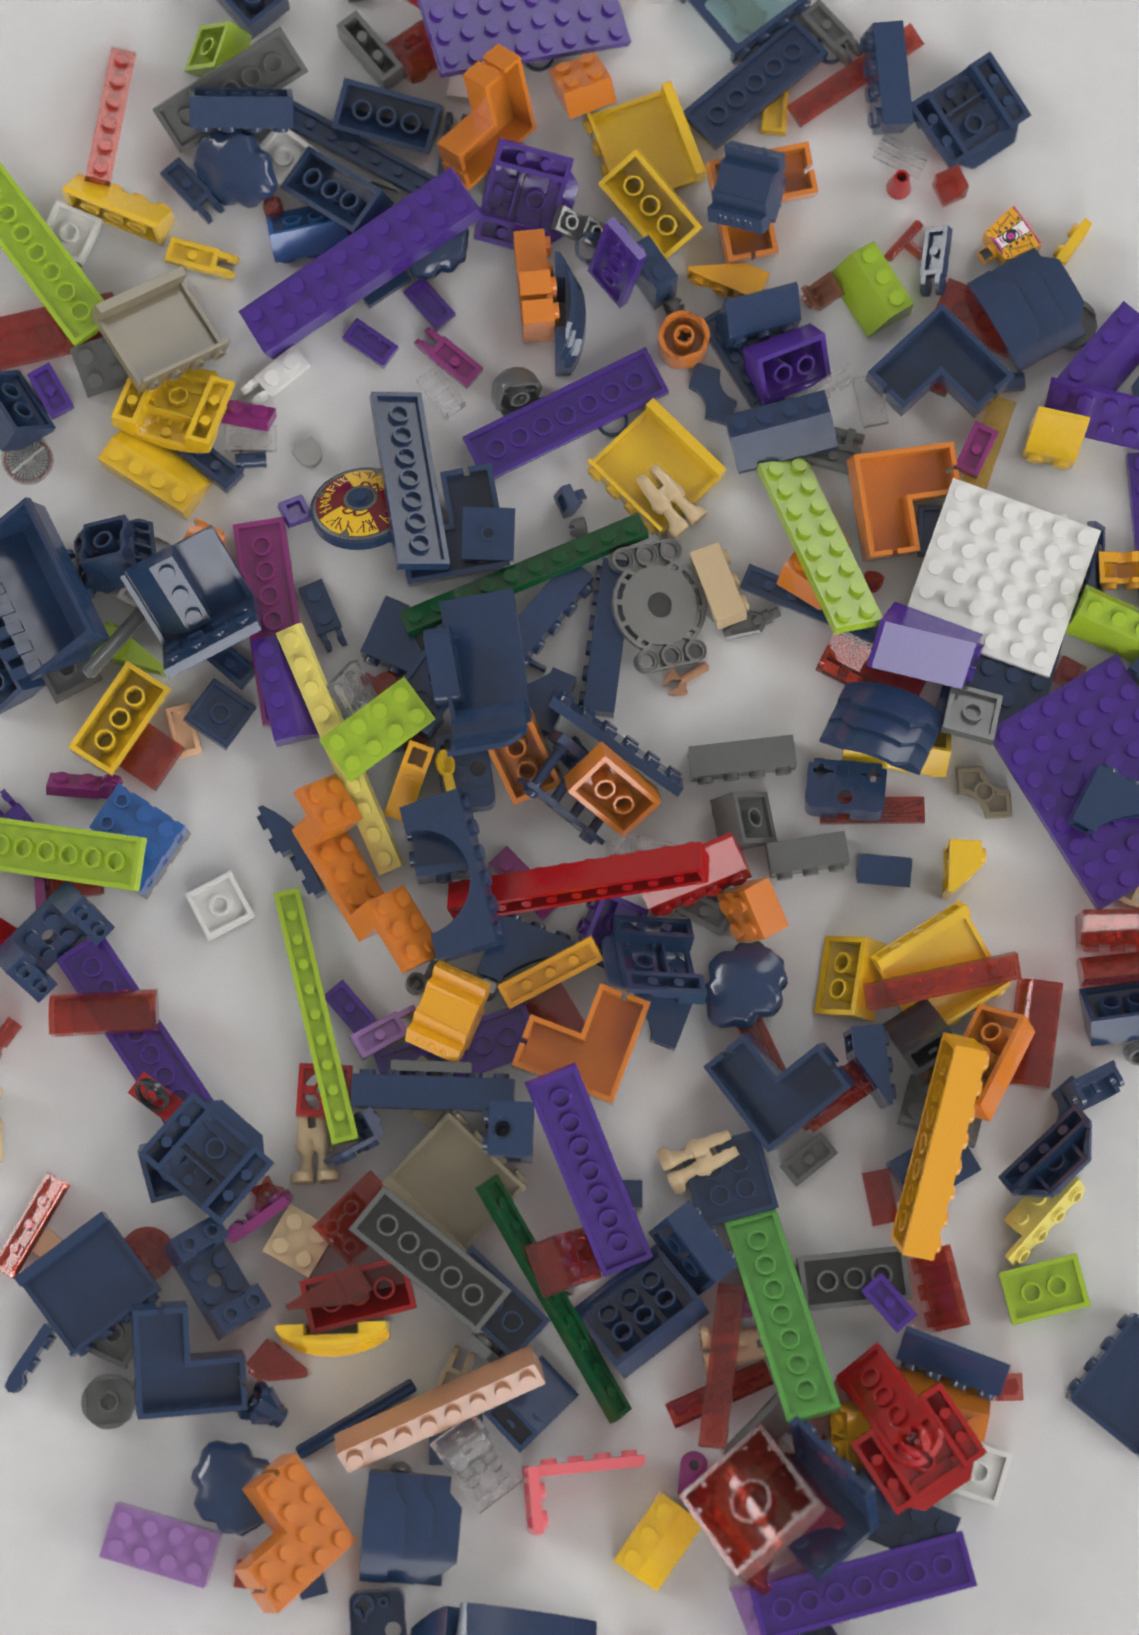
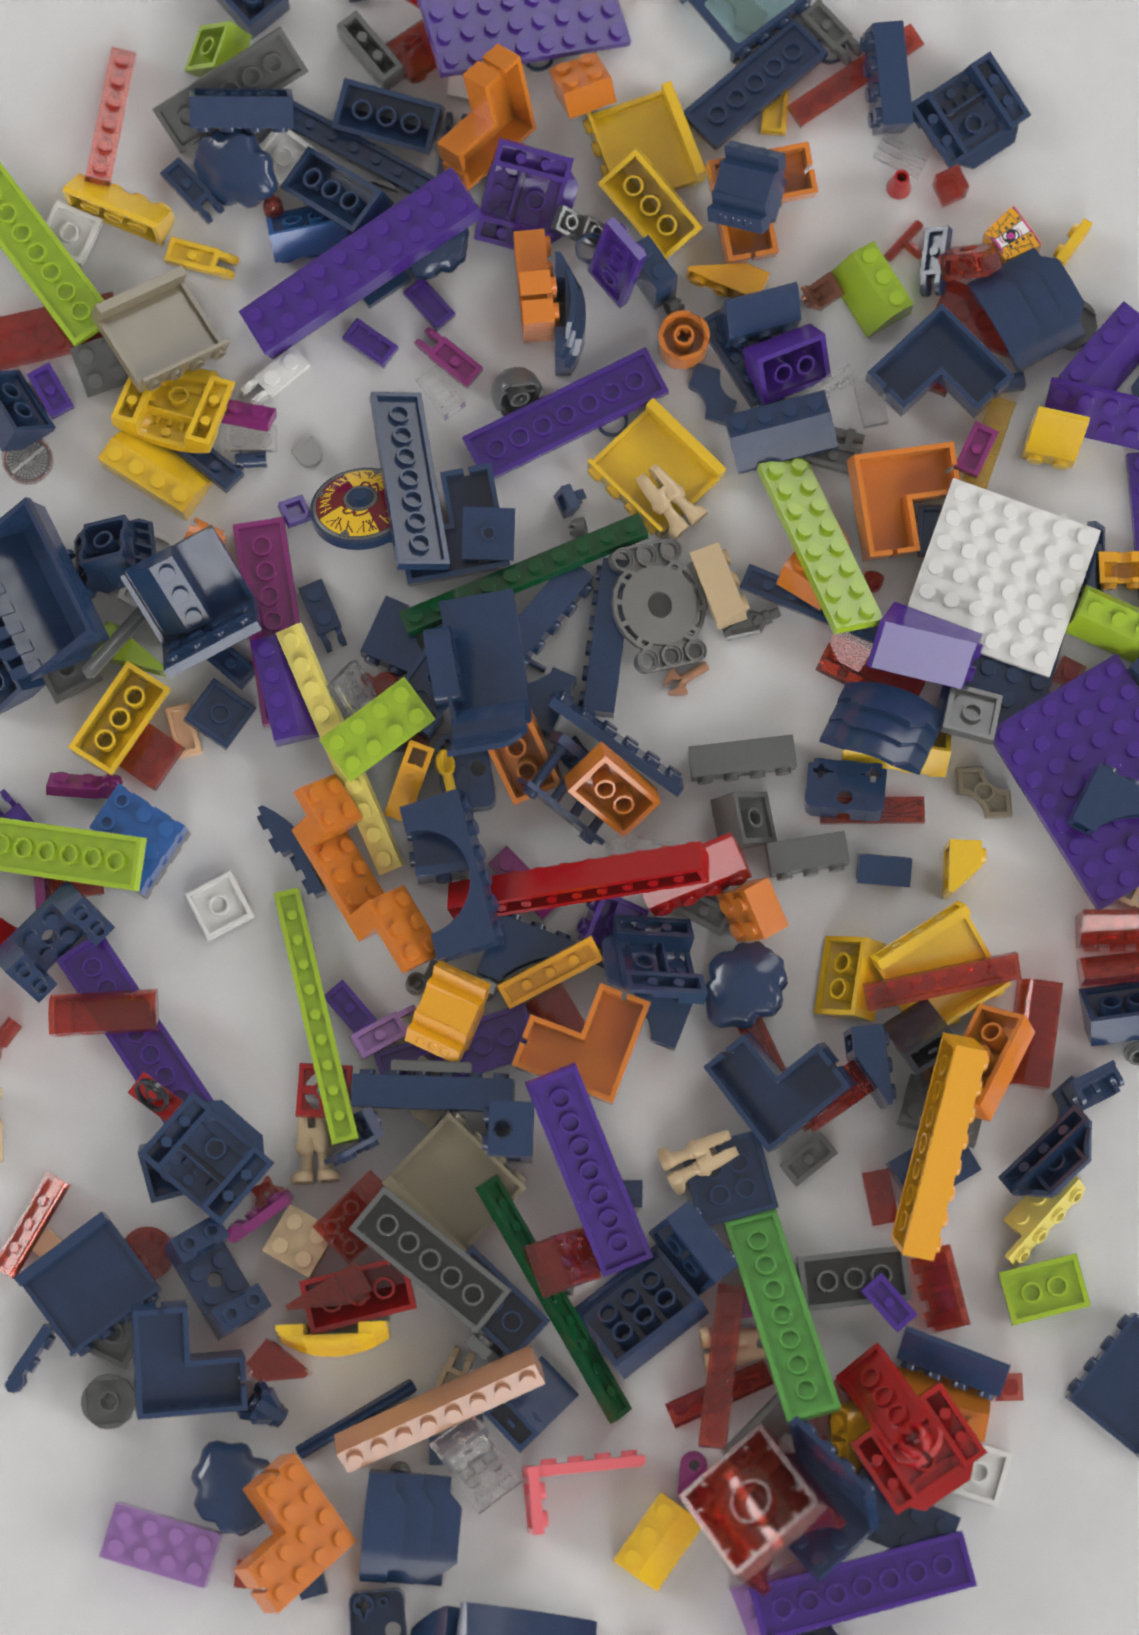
(970, 261): none -> clear red brick

